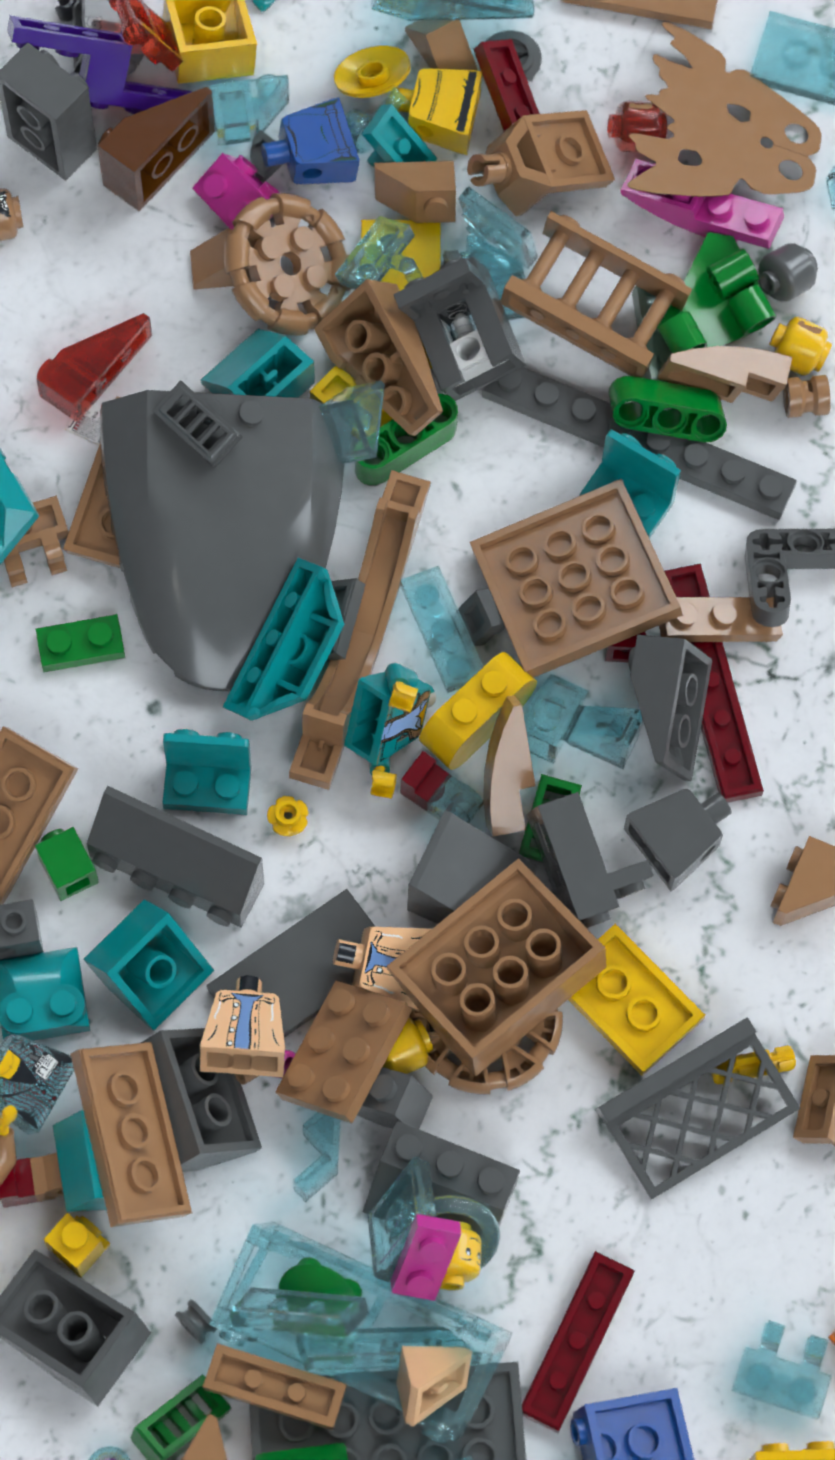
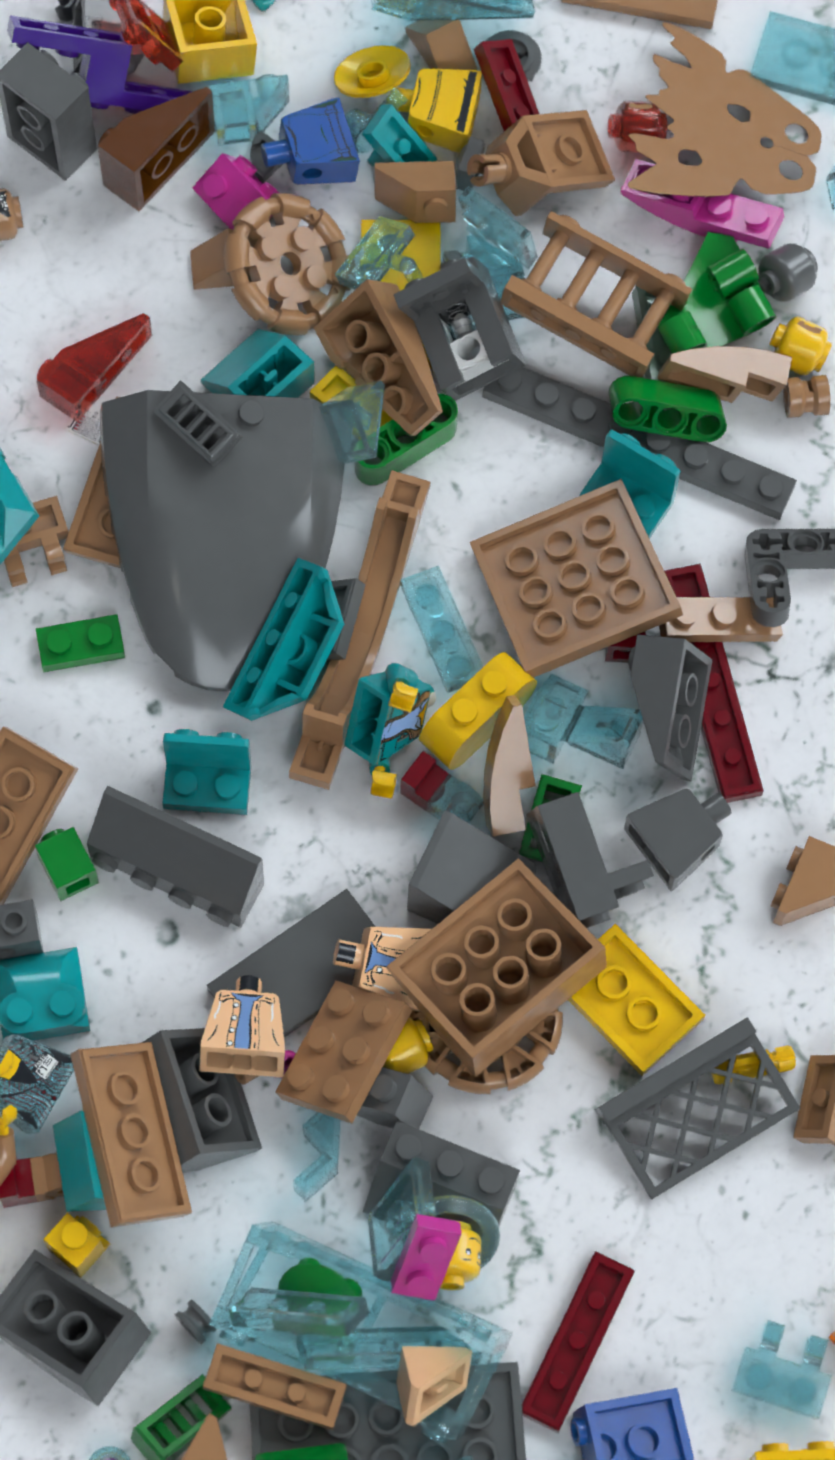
(149, 963): teal slope -> none
(291, 826): yellow plate -> none
(473, 147): none -> dark grey tile
(481, 617): dark grey tile -> none

